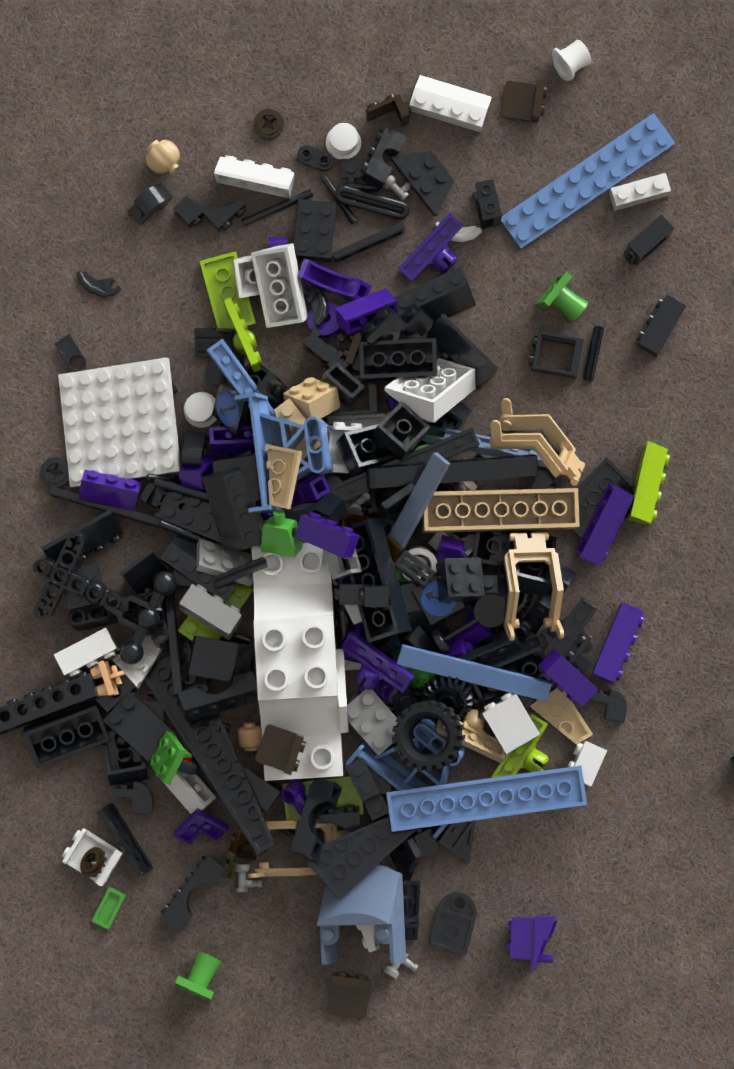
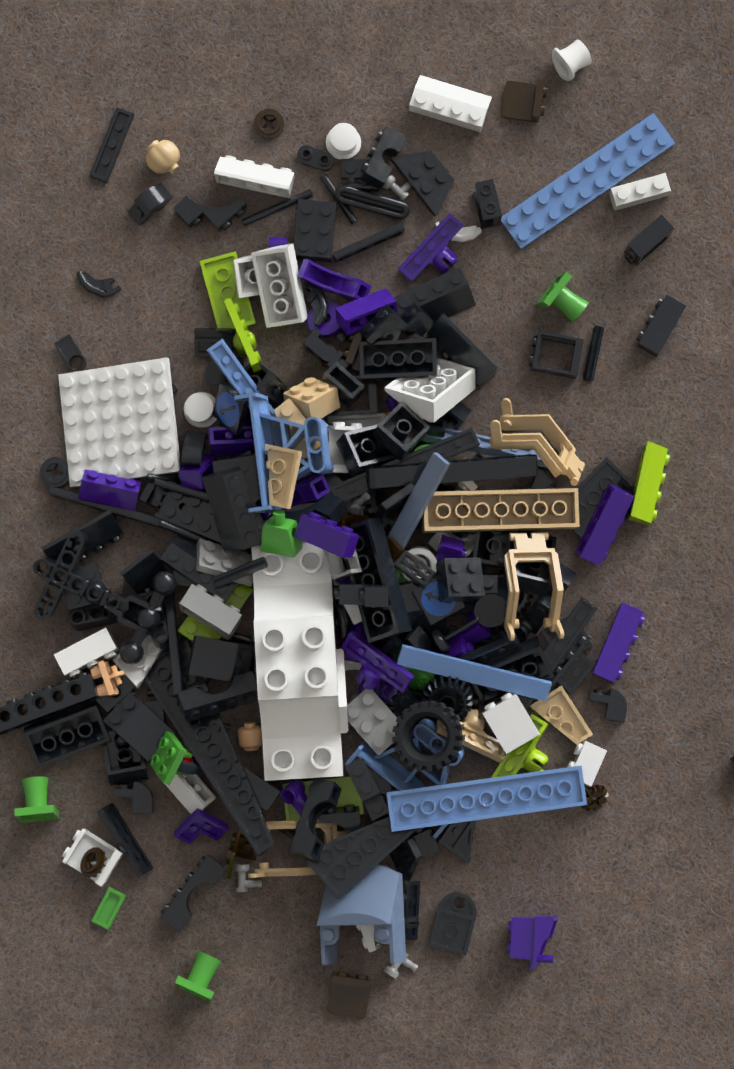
(36, 801): none -> bright green plant
(112, 145): none -> black tile
(280, 749): dark brown bracket -> none
(390, 104): dark brown bracket -> none
(567, 678): dark purple brick -> none
(597, 791): none -> dark brown gear

